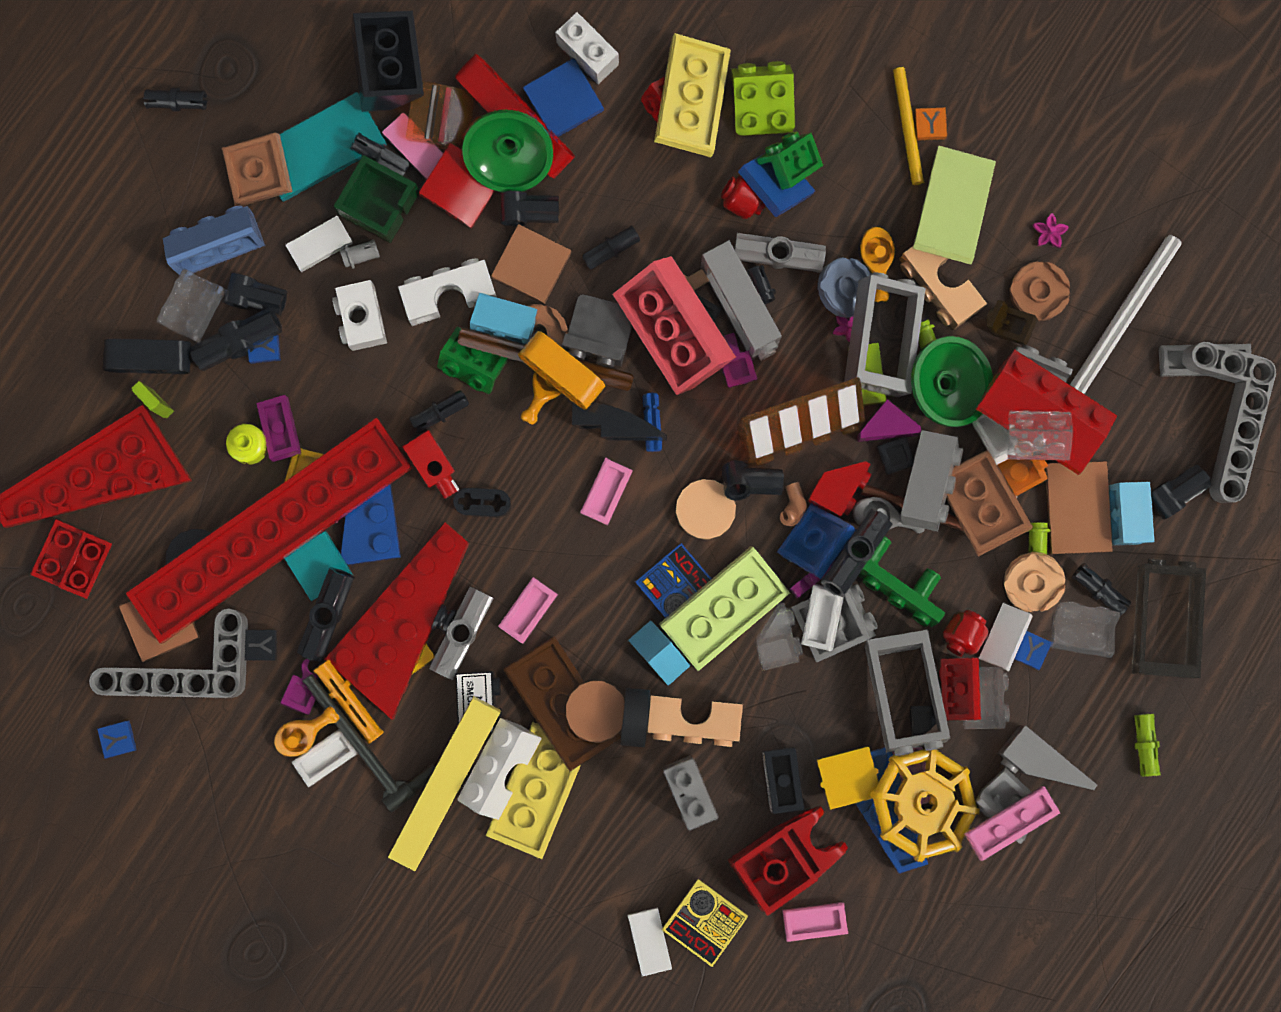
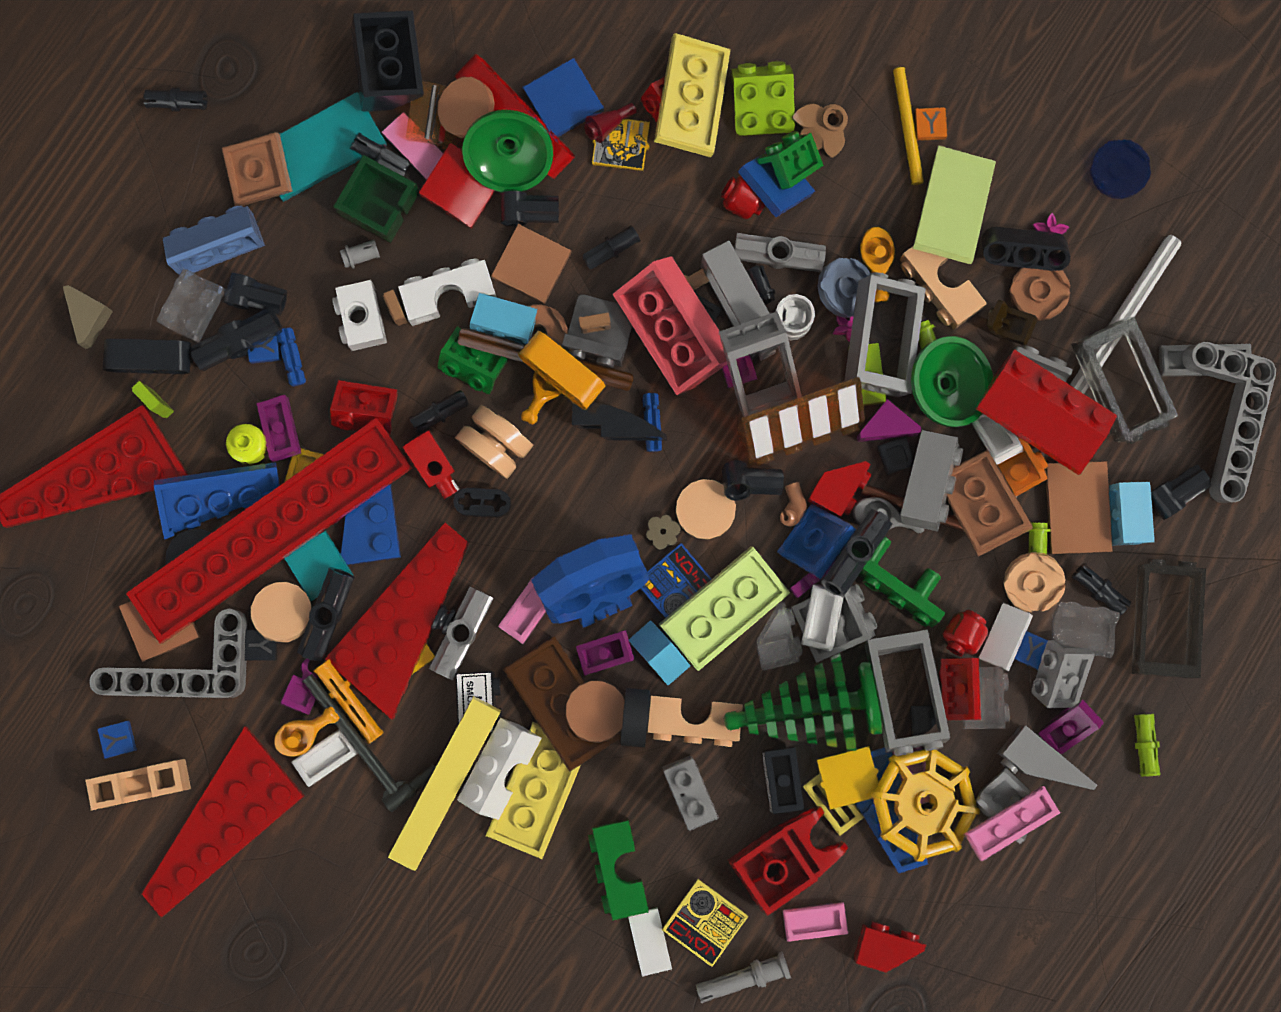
(71, 559): red slope -> none
(86, 316): none -> dark tan slope
(138, 784): none -> light nougat arch
(199, 497): none -> blue wing
(235, 809): none -> red wing
(281, 612): none -> light nougat tile
(291, 357): none -> blue axle
(319, 243): white tile -> none
(359, 404): none -> red bracket
(395, 307): none -> medium nougat tile
(463, 104): none -> nougat tile
(496, 438): none -> light nougat wheel
(587, 48): white brick -> none
(591, 581): none -> blue brick
(595, 323): none -> medium nougat tile
(601, 125): none -> dark red cone
(605, 653): none -> magenta slope
(606, 491): bright pink tile -> none
(622, 897): none -> green arch
(624, 146): none -> piece
(656, 525): none -> dark tan plant
(751, 338): none -> light grey window
(757, 974): none -> light grey pin
(796, 315): none -> white wheel
(814, 120): none -> medium nougat plate
(824, 705): none -> green plant
(848, 823): none -> light yellow tile
(886, 950): none -> red slope
(1035, 258): none -> black beam
(1039, 435): clear bracket -> none
(1062, 675): none -> light grey bracket
(1070, 727): none -> magenta slope
(1101, 390): none -> clear smoke window
(1120, 169): none -> clear blue tile

